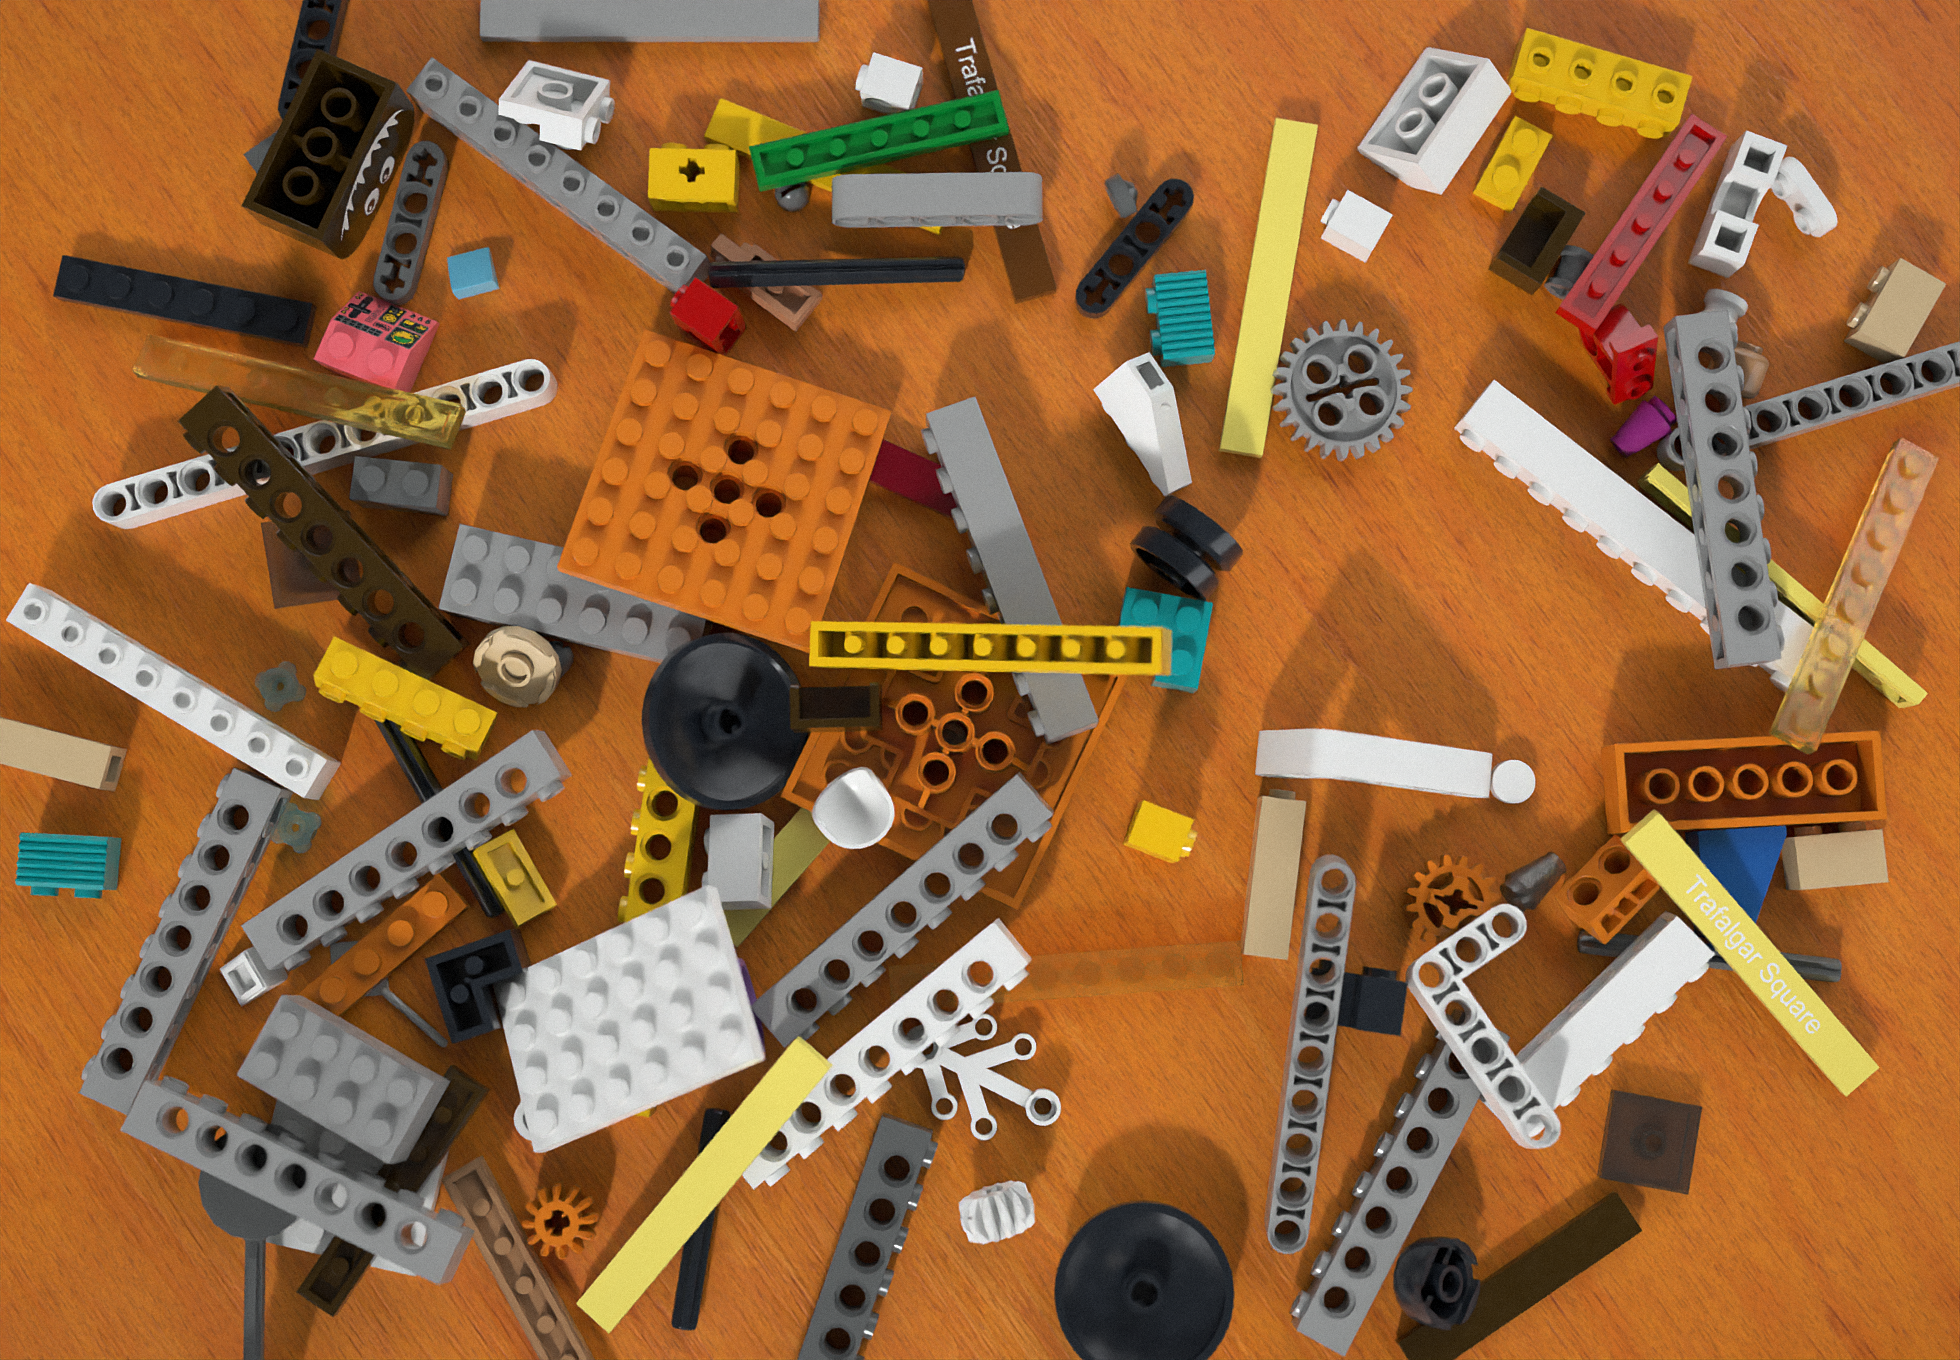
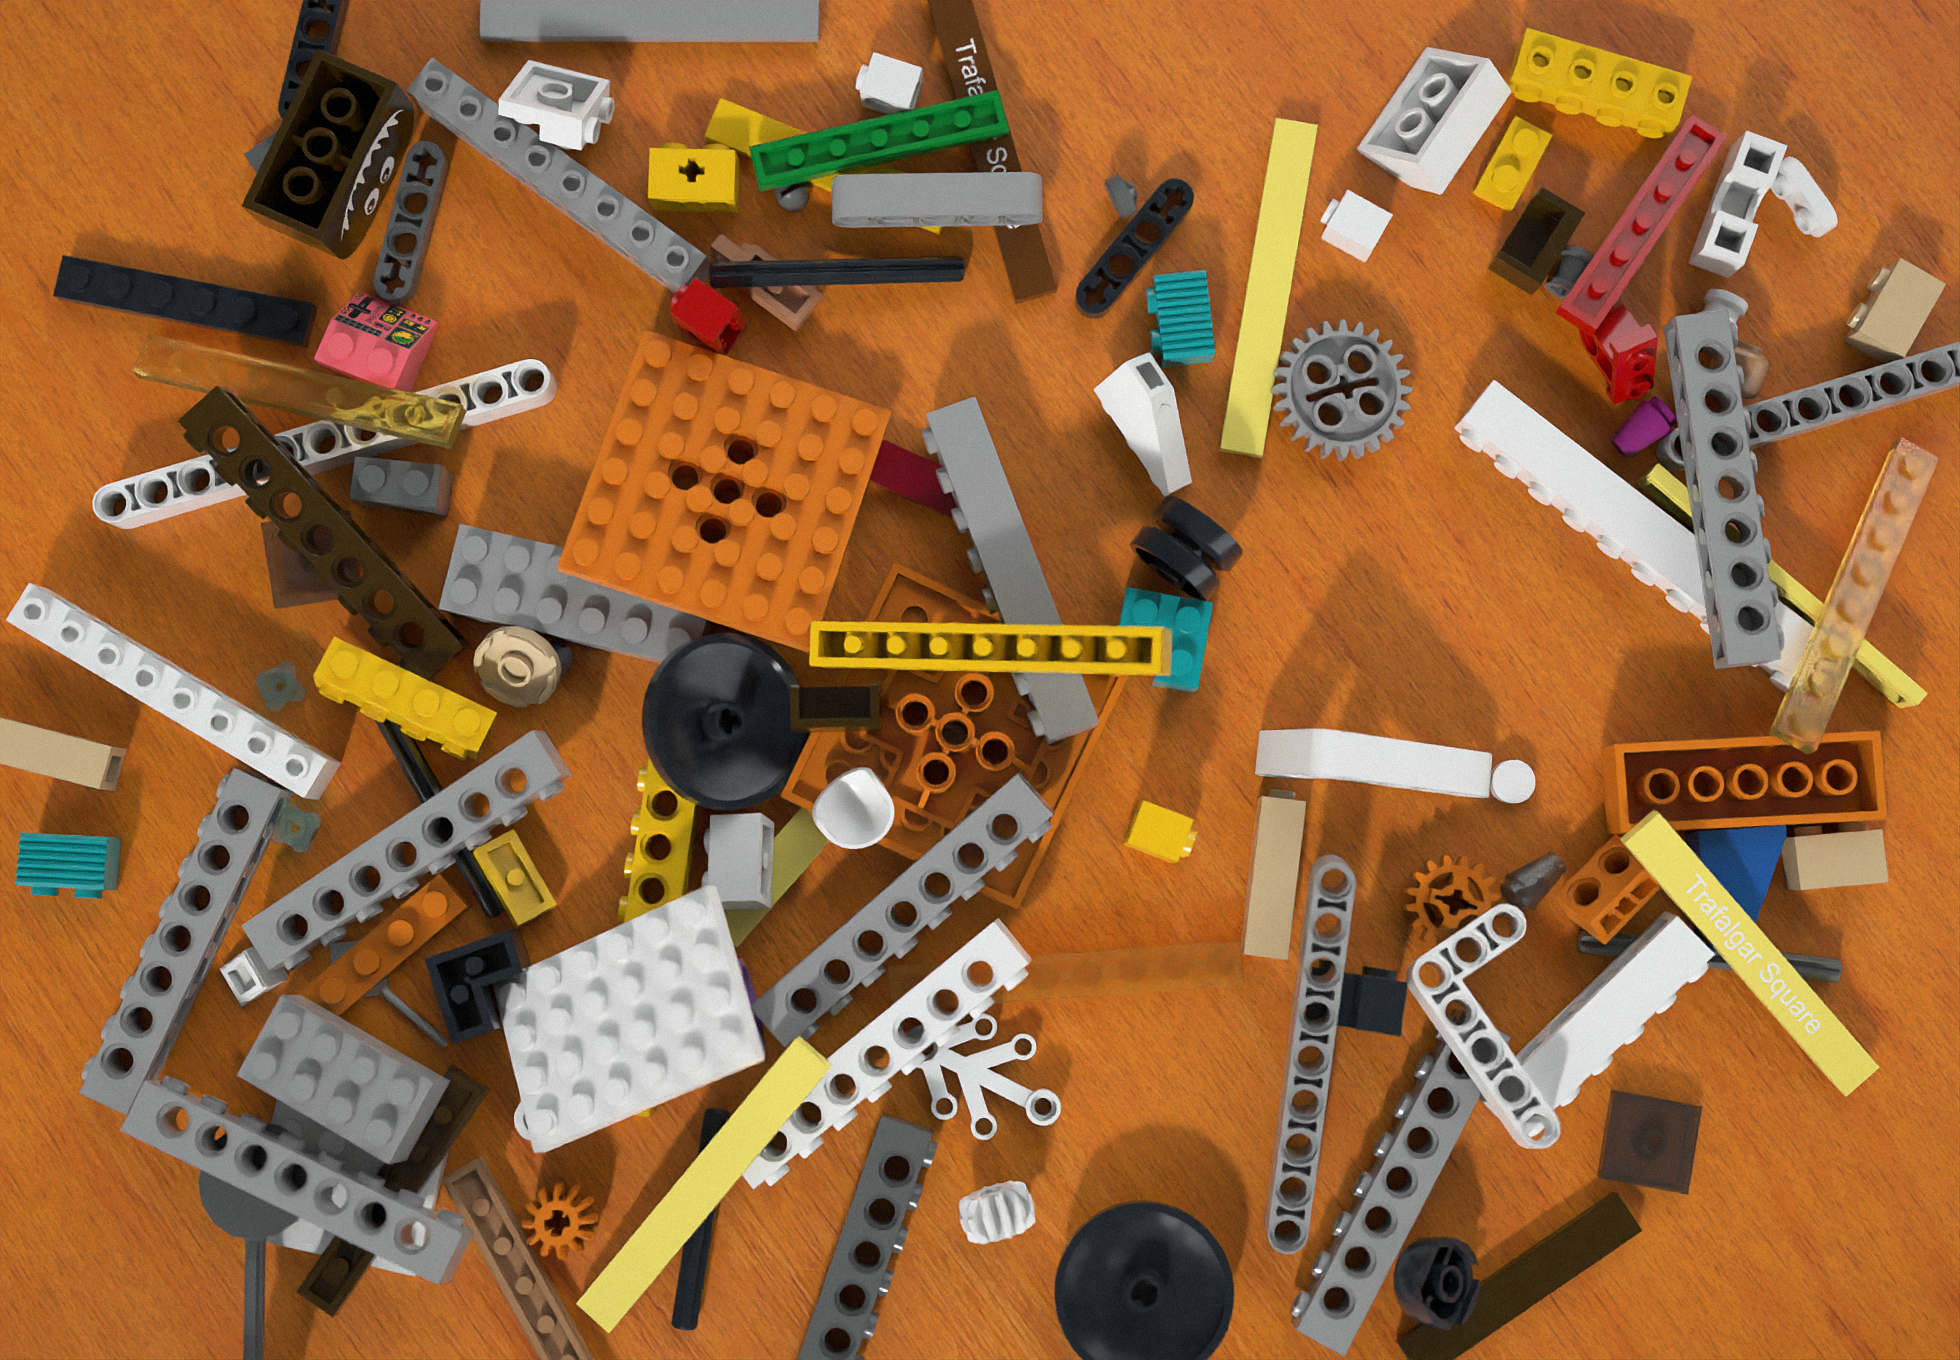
(472, 273): medium azure slope -> none

